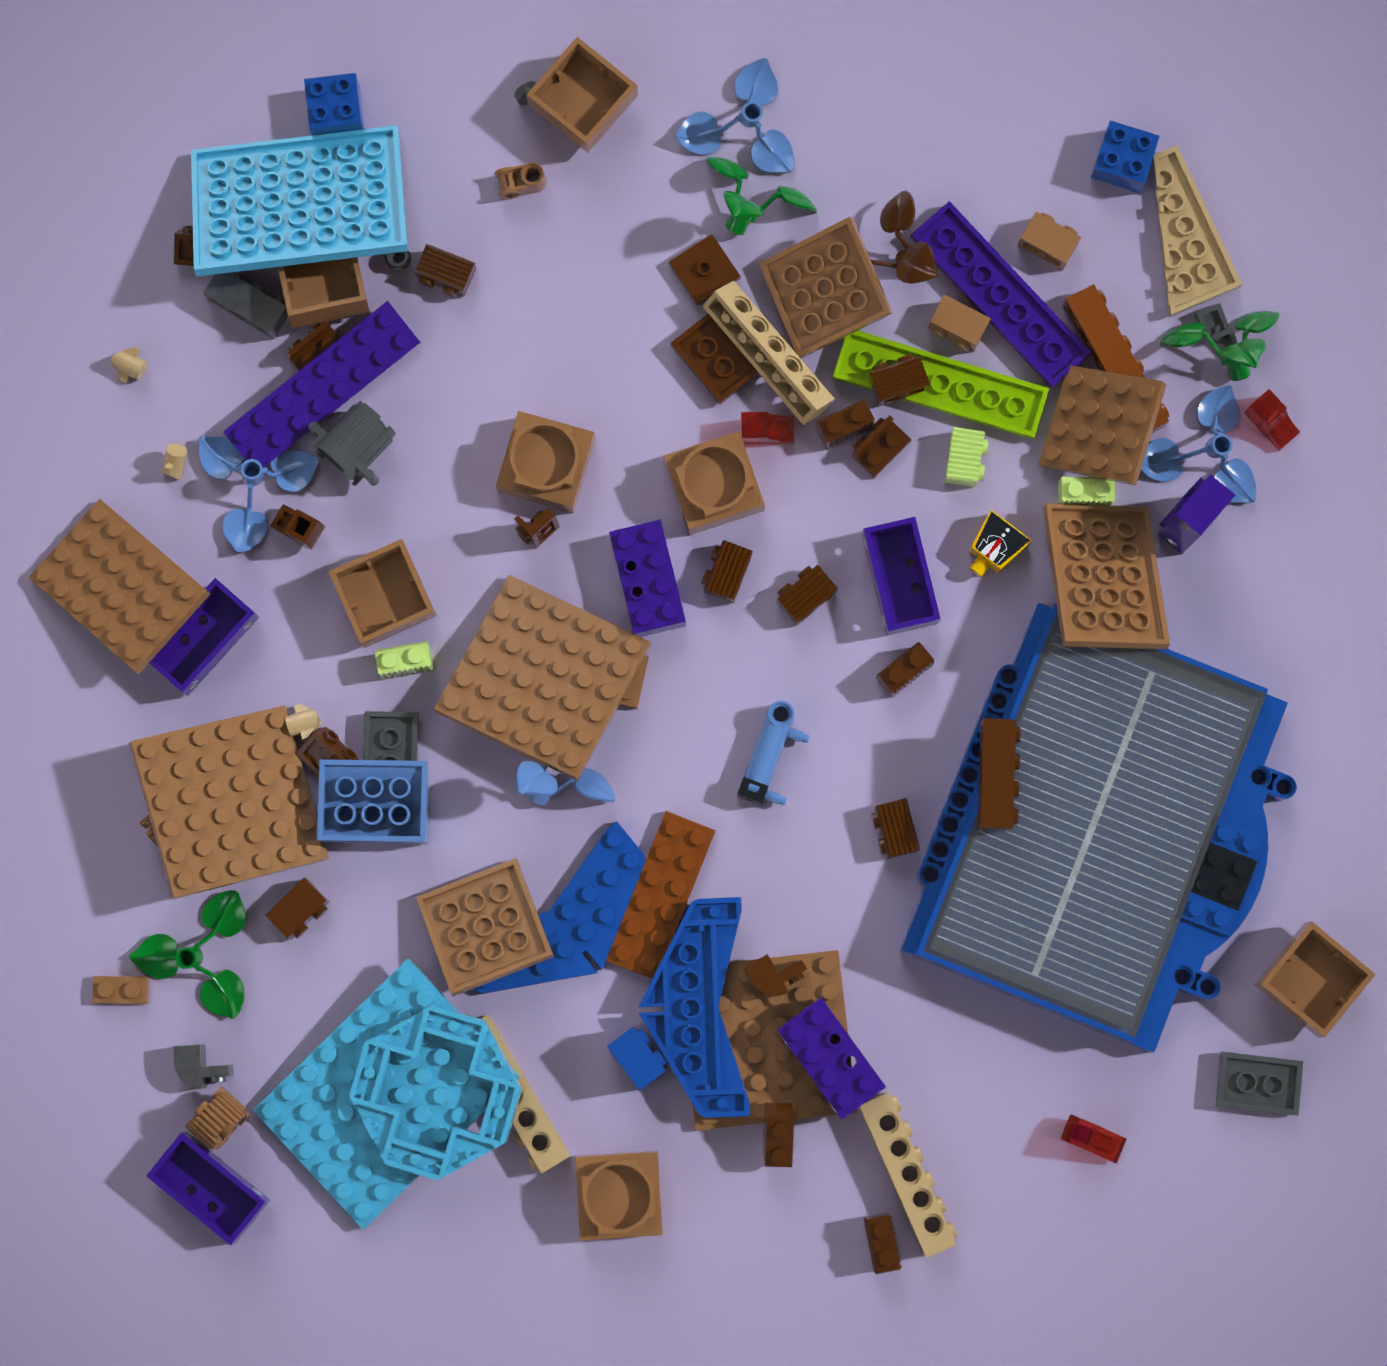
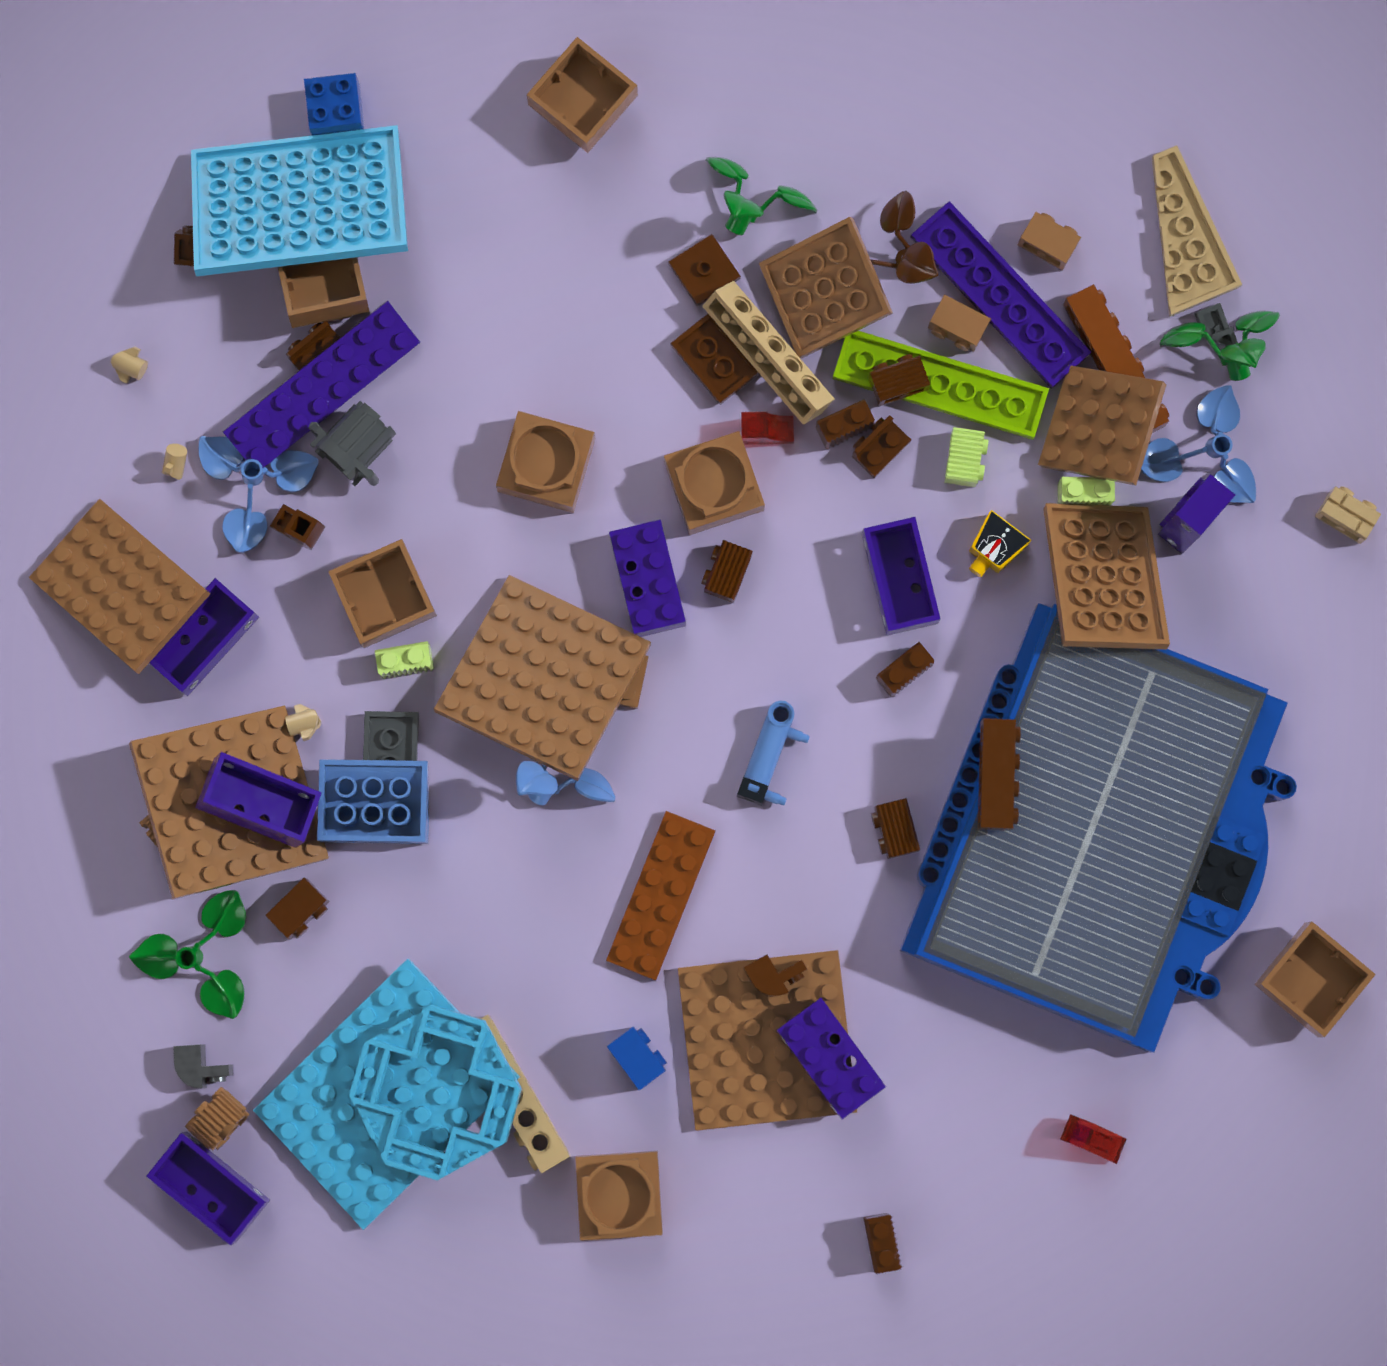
(120, 989): medium nougat plate -> none
(247, 302): flat silver brick -> none
(258, 793): none -> dark purple piece
(324, 745): reddish brown bracket -> none
(404, 264): dark grey plate -> none
(445, 271): reddish brown brick -> none
(484, 927): medium nougat plate -> none
(518, 180): medium nougat piece -> none
(521, 92): dark grey tile -> none
(541, 527): reddish brown bracket -> none
(584, 914): blue wing -> none
(691, 1026): blue wing -> none
(760, 87): medium blue plant -> none
(778, 1134): reddish brown brick -> none
(806, 594): reddish brown brick -> none
(944, 1235): tan brick -> none
(1125, 156): blue brick -> none
(1259, 1083): dark grey plate -> none
(1272, 419): clear red arch -> none
(1348, 514): none -> tan brick

